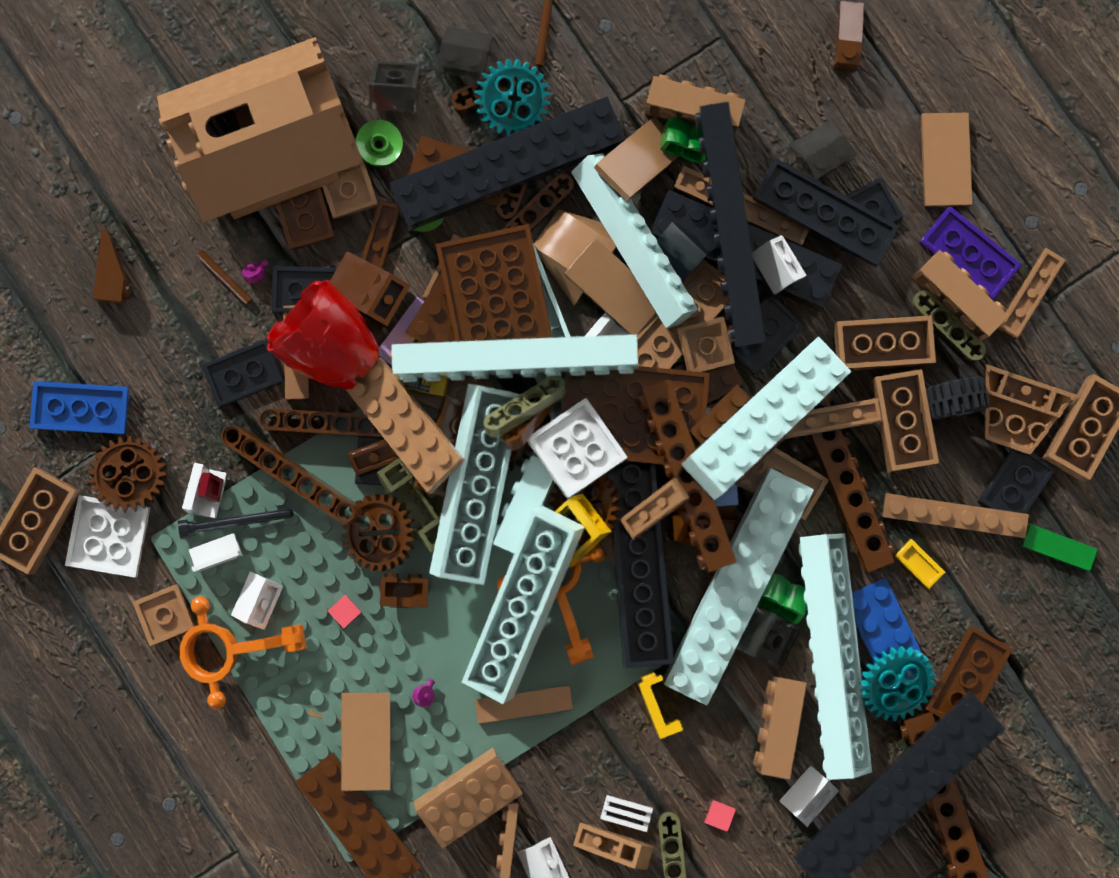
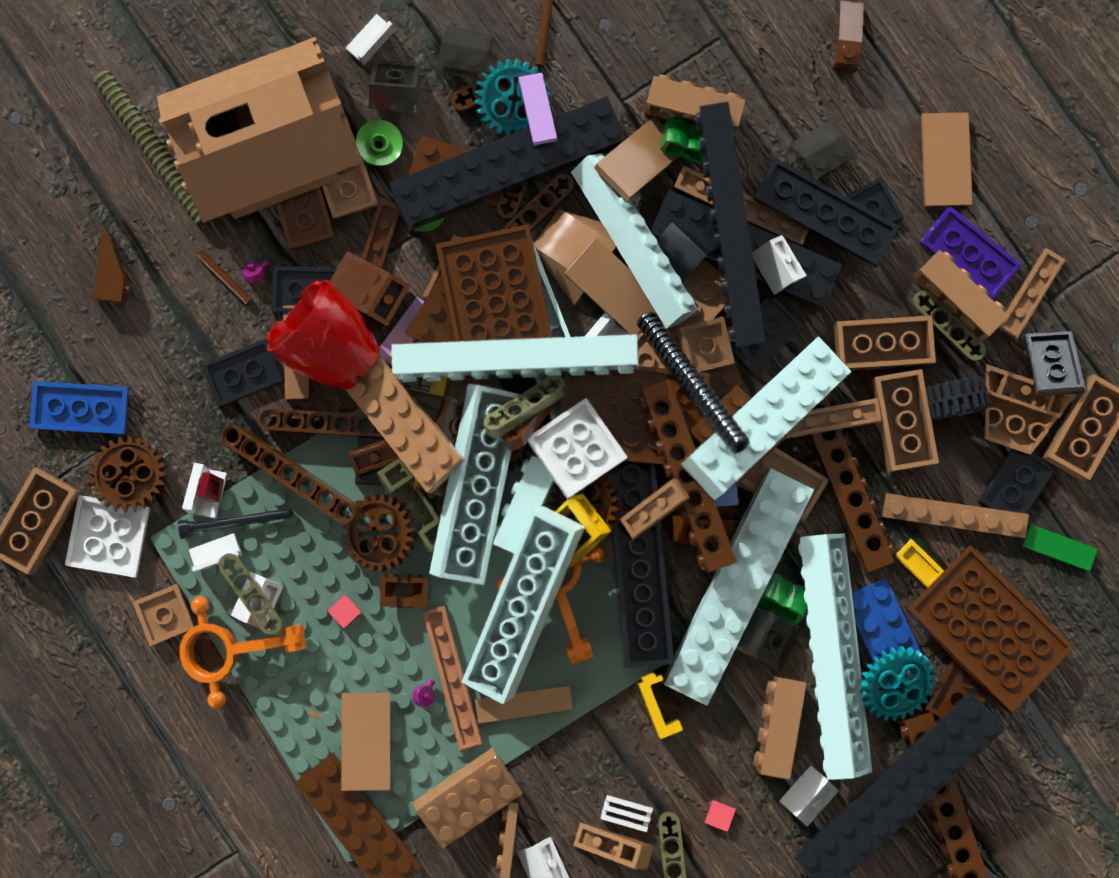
(144, 135): none -> olive piece
(253, 591): none -> olive beam
(370, 39): none -> white panel
(451, 678): none -> nougat tile
(537, 109): none -> lavender tile
(693, 383): none -> black piece
(989, 629): none -> reddish brown plate
(1054, 363): none -> tile

